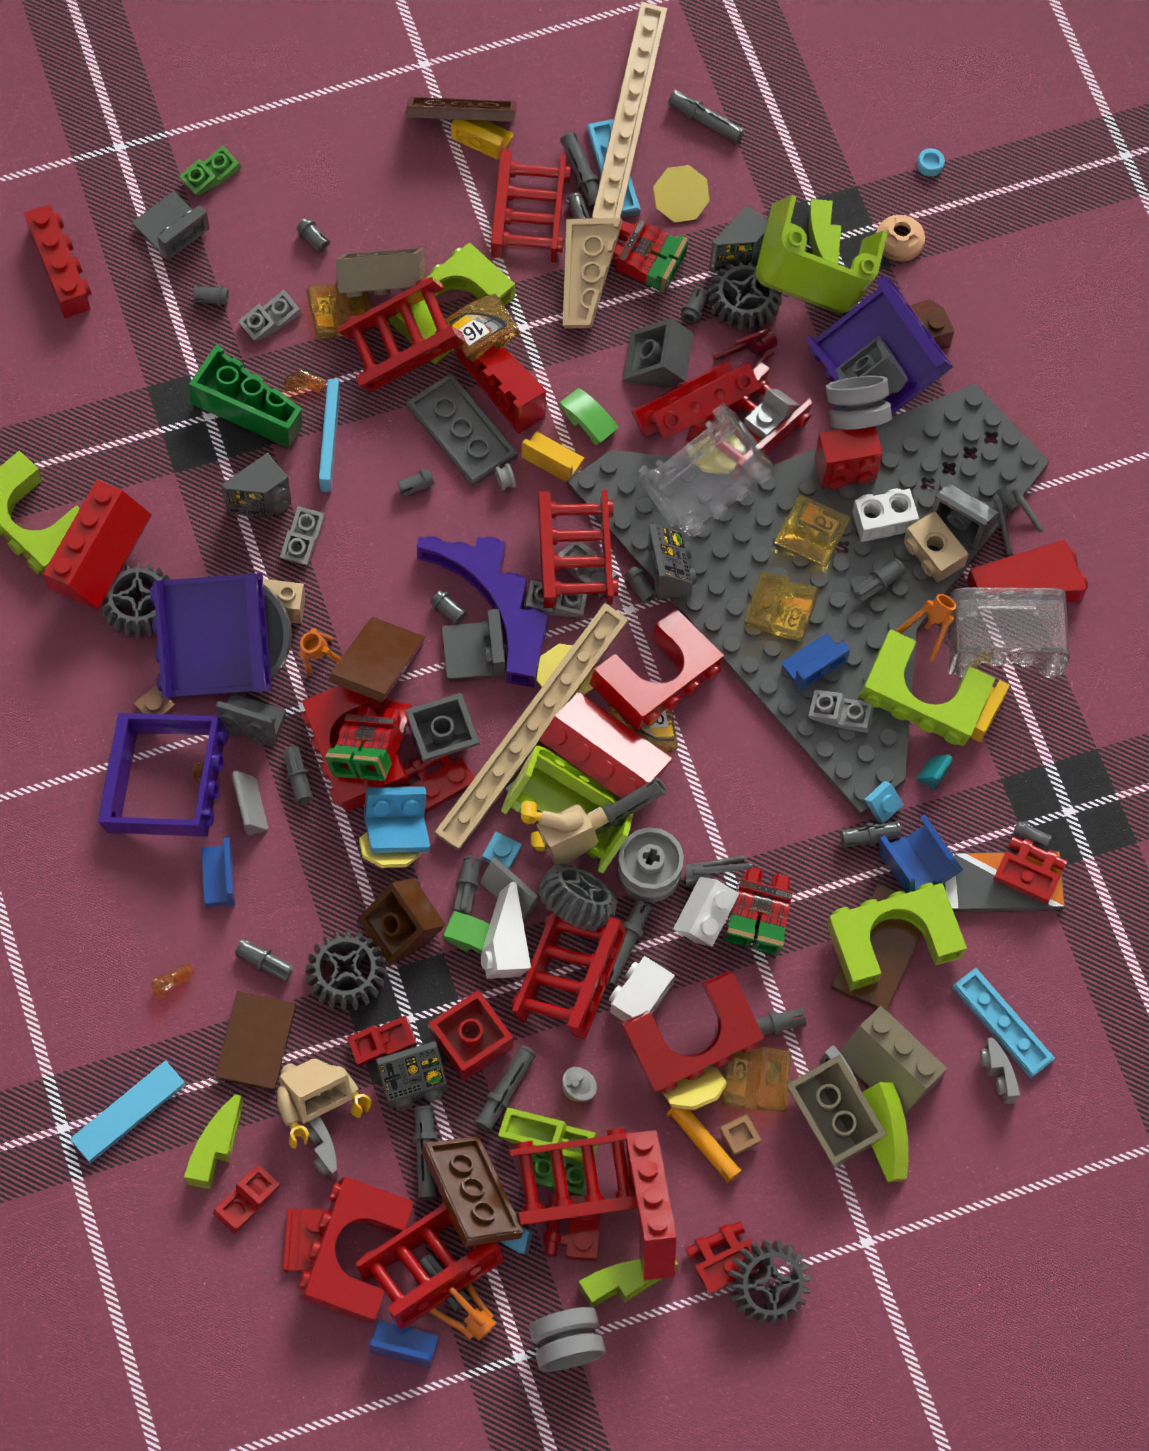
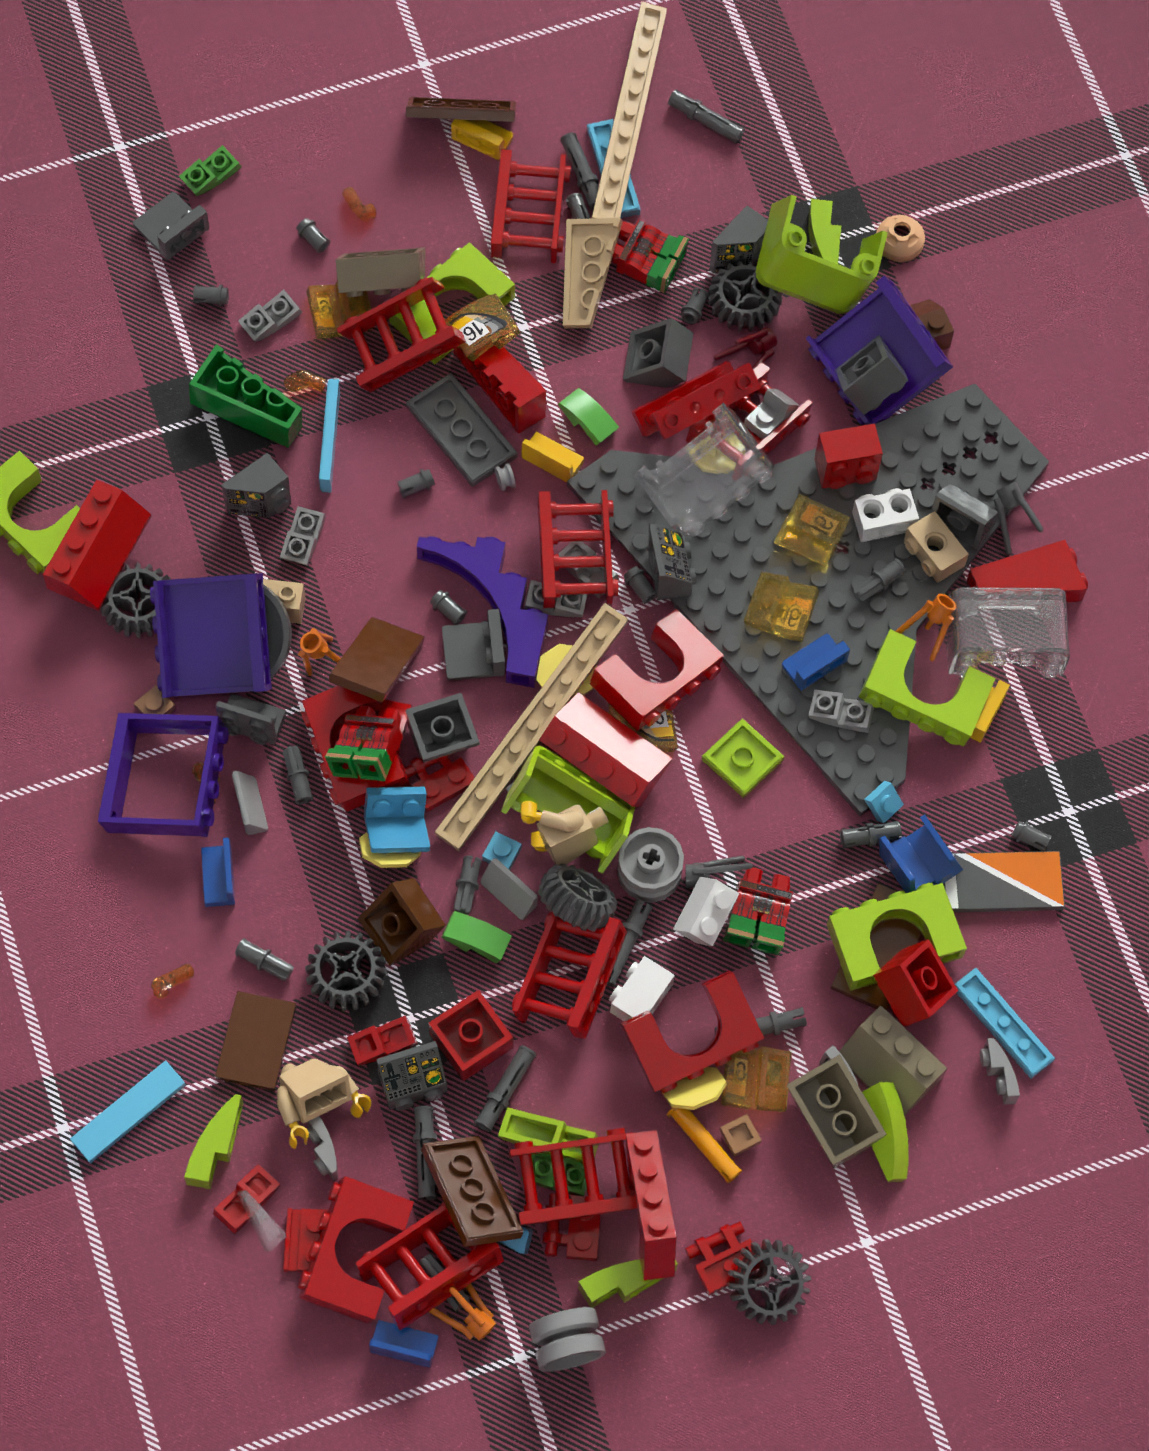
(57, 260): red brick -> none
(265, 1227): none -> clear slope
(356, 205): none -> clear orange arm
(505, 944): white slope -> none
(578, 1084): light grey hat -> none
(632, 802): dark grey pin -> none
(681, 193): light yellow piece -> none
(742, 758): none -> lime tile
(859, 402): light grey wheel -> none
(915, 983): none -> red brick
(930, 162): medium azure tile -> none
(935, 770): teal slope -> none
(1026, 876): red plate -> none

